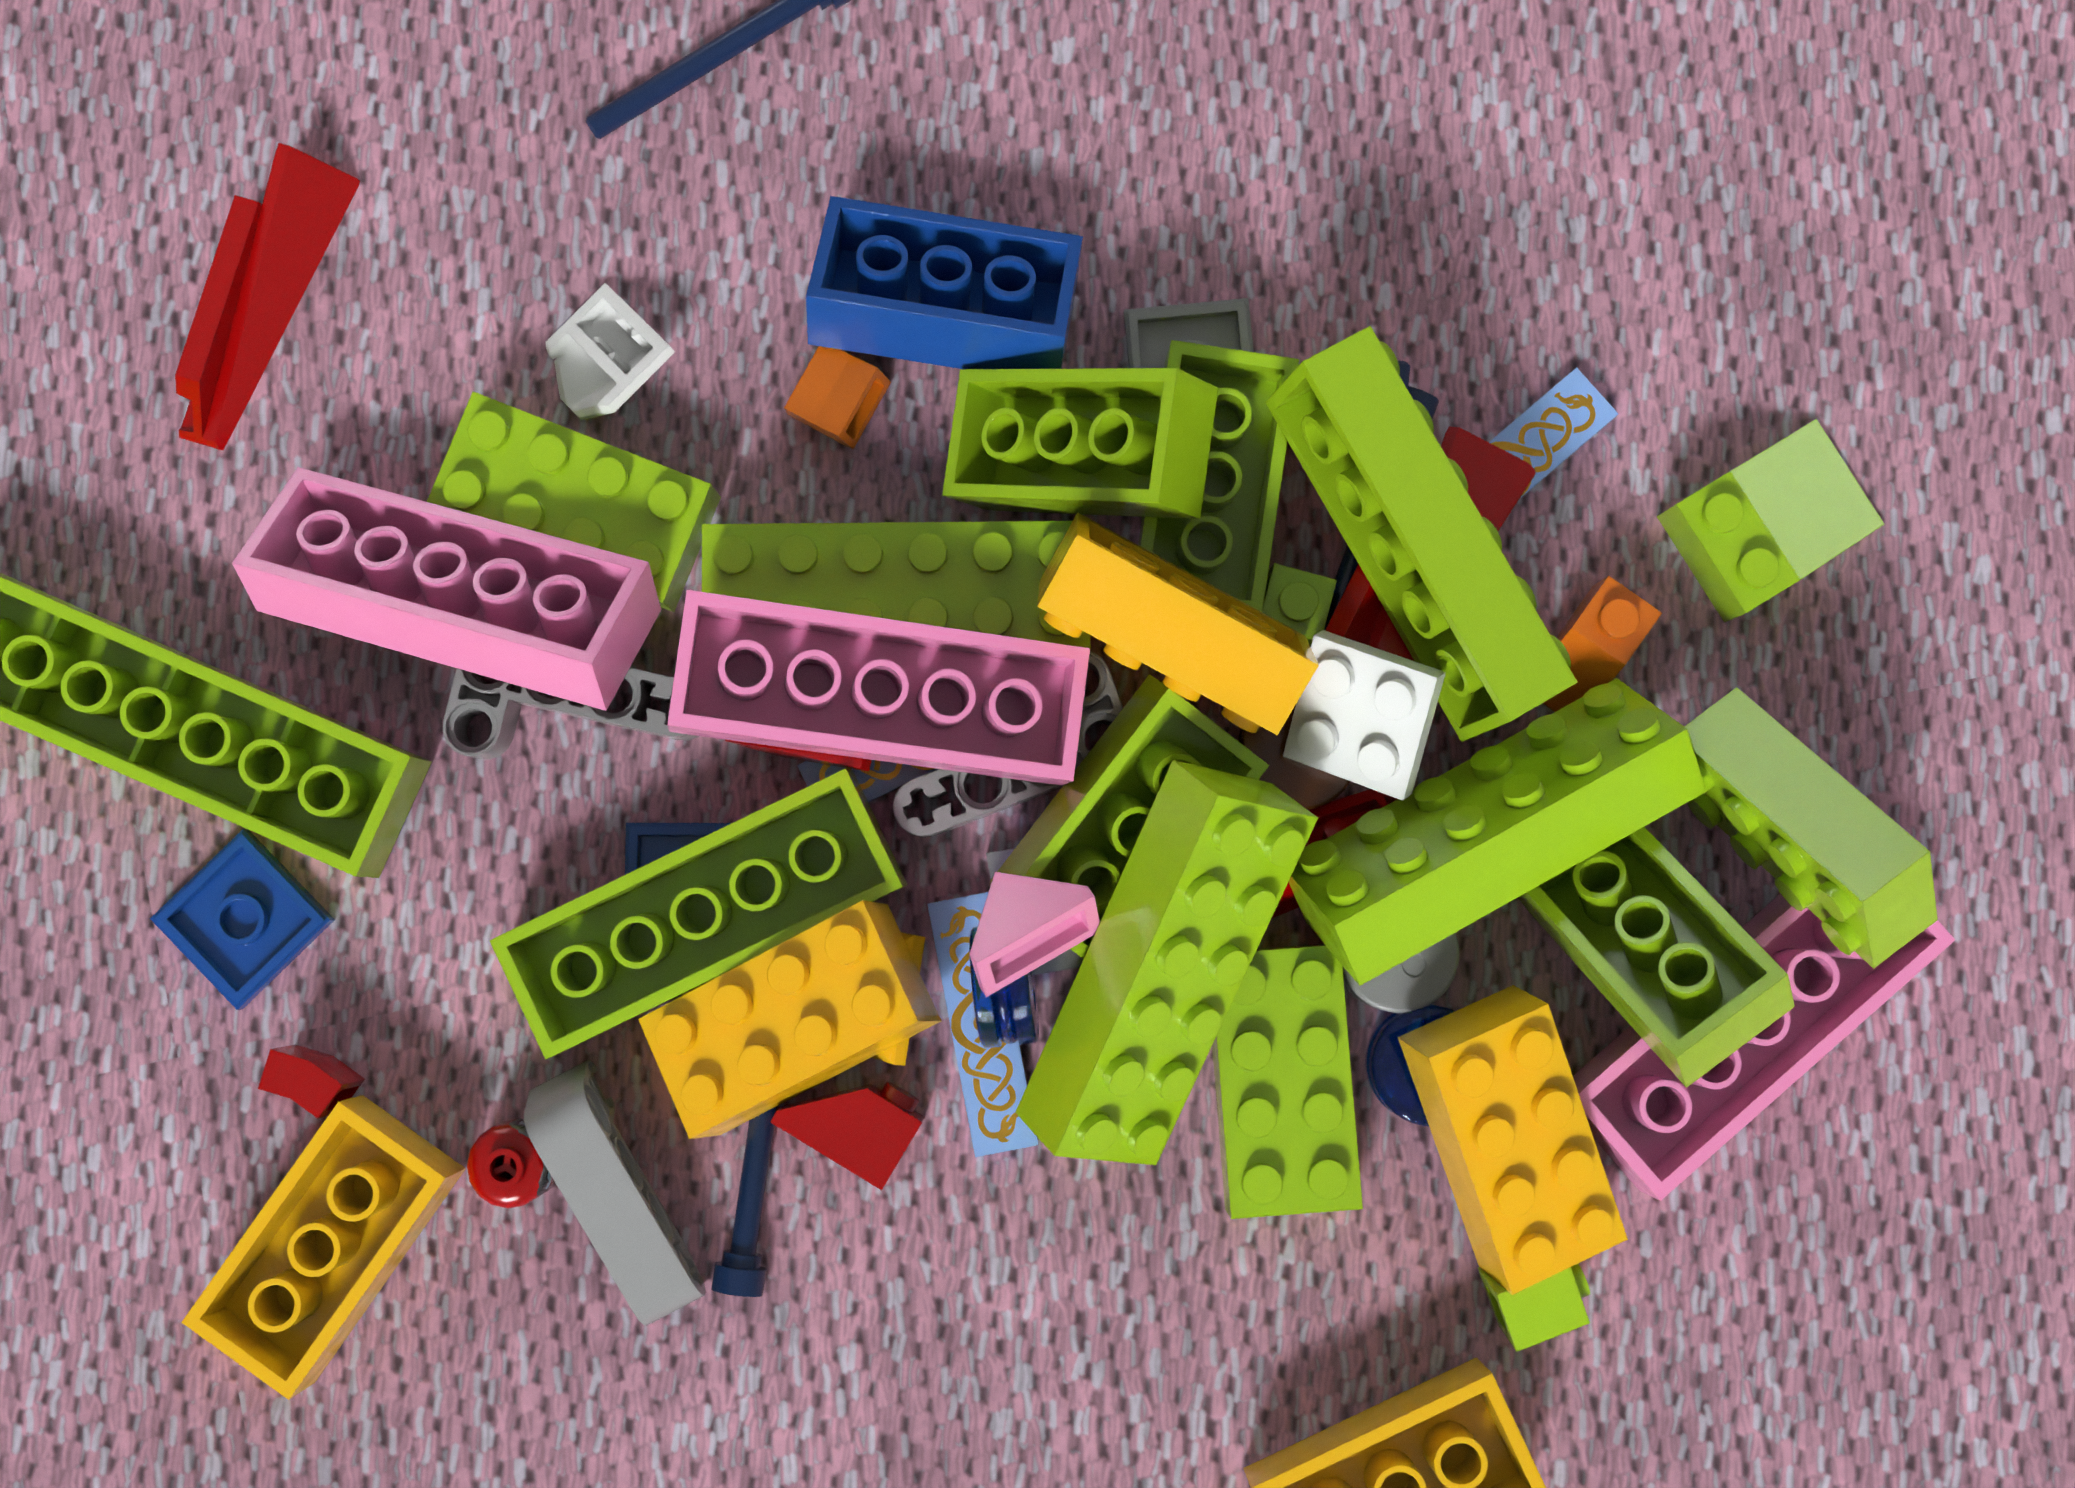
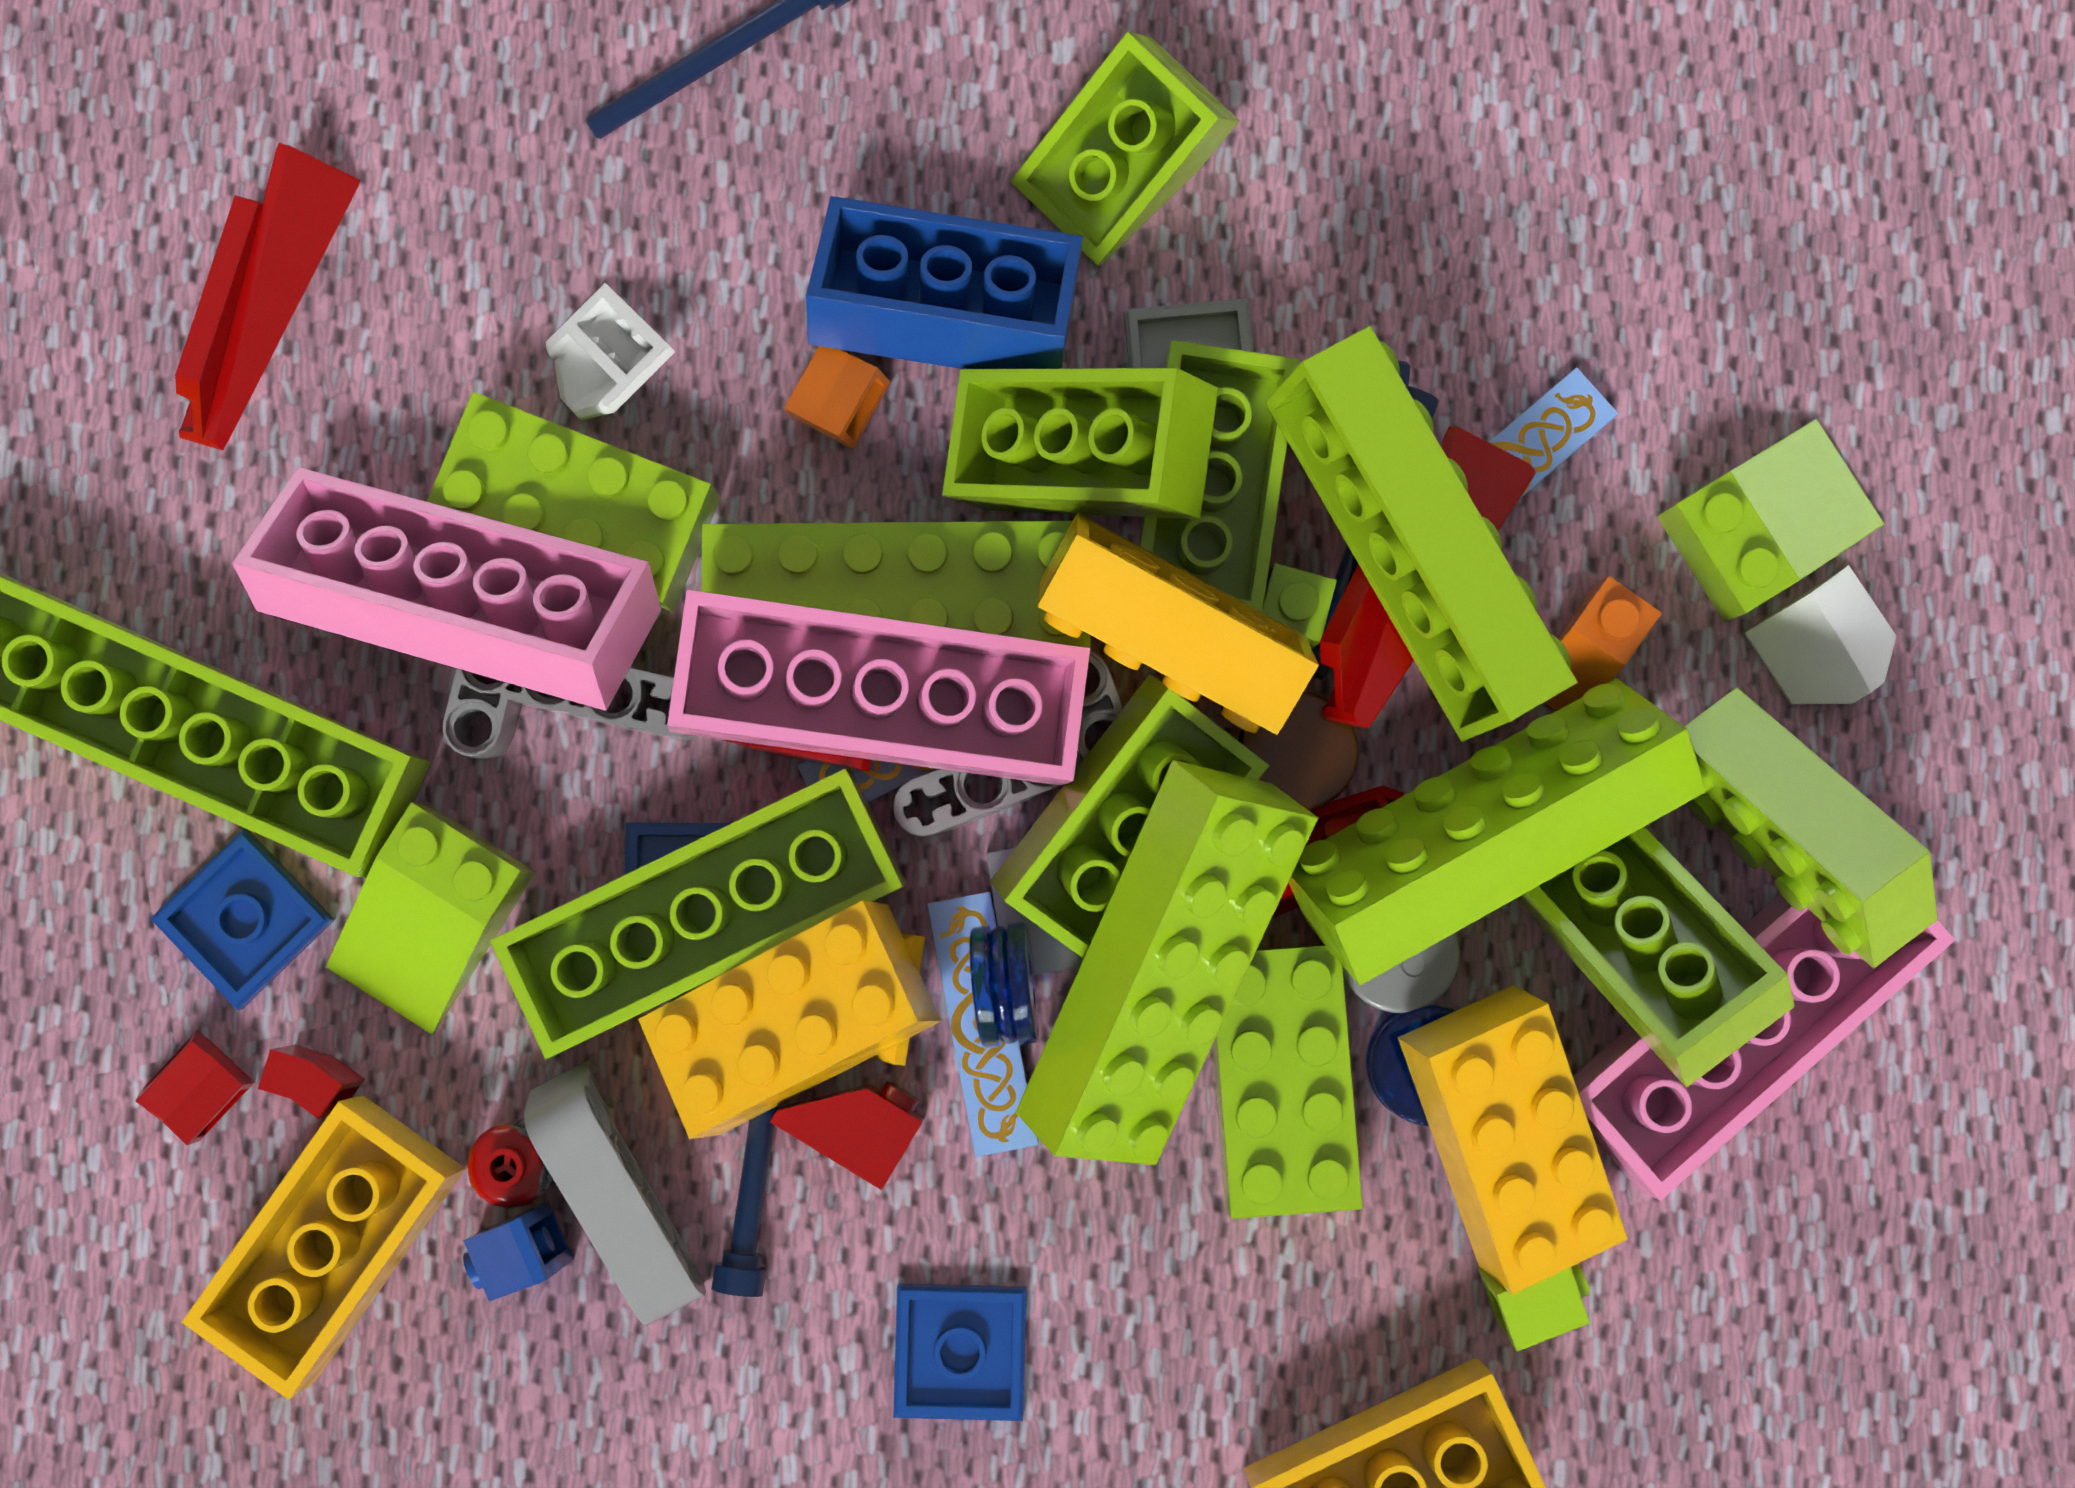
(194, 1089): none -> red piece
(427, 915): none -> lime slope
(516, 1252): none -> blue slope
(959, 1352): none -> blue tile
(1027, 926): bright pink slope -> none
(1123, 146): none -> lime slope
(1364, 715): white plate -> none
(1826, 643): none -> white slope

